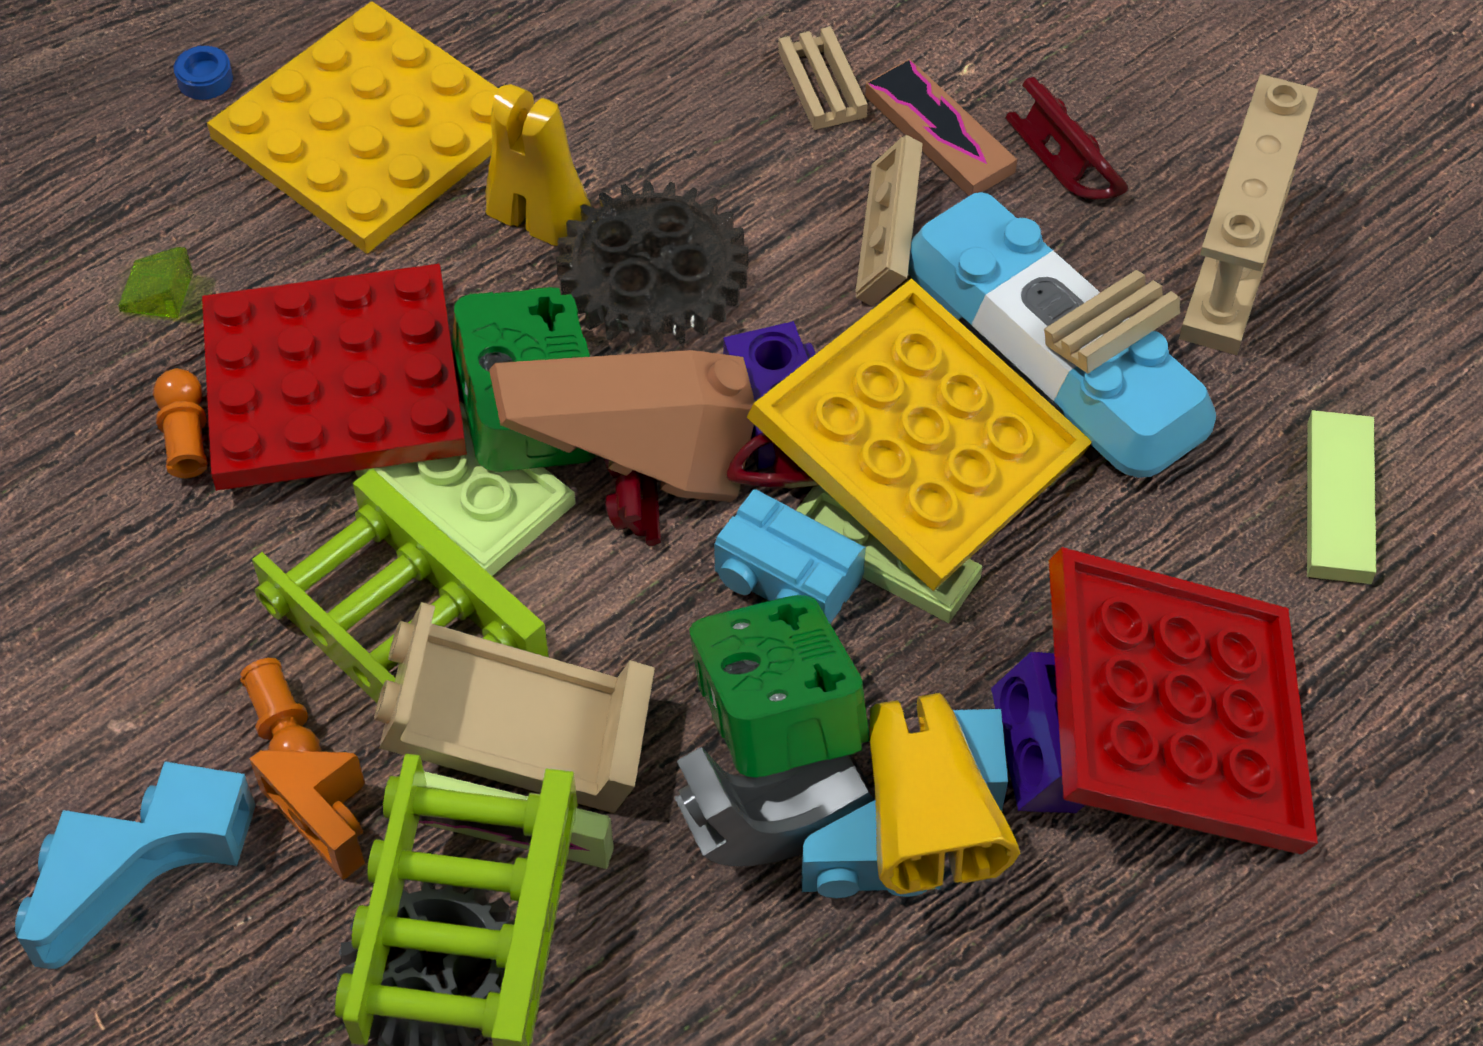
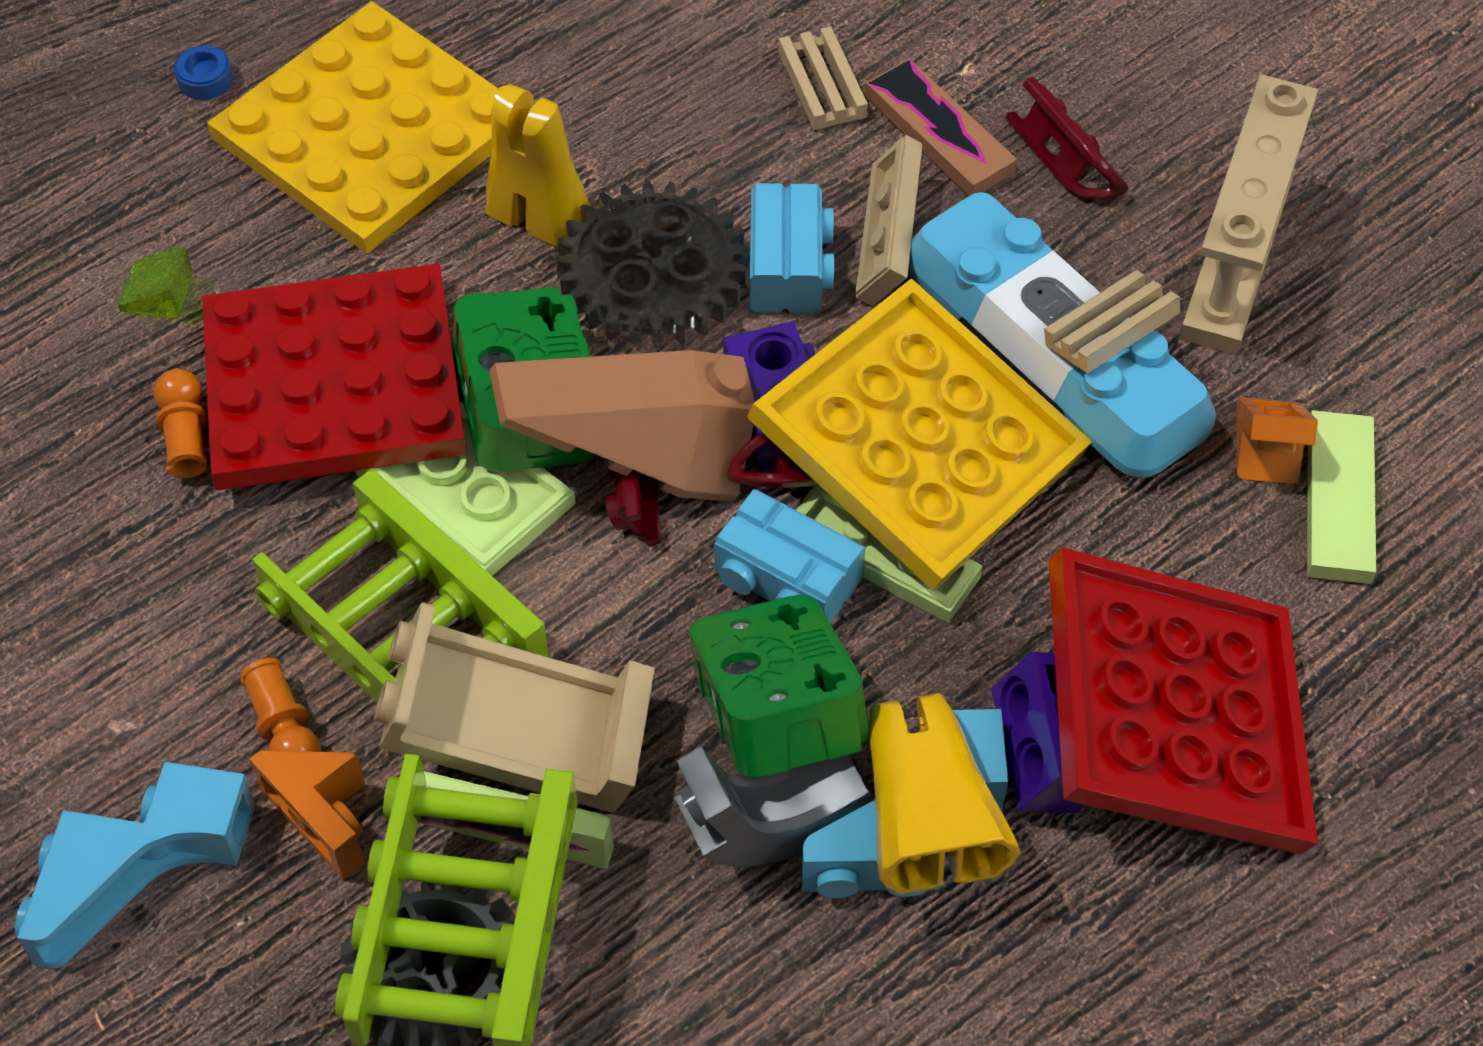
(787, 248): none -> medium azure brick
(1272, 439): none -> orange slope

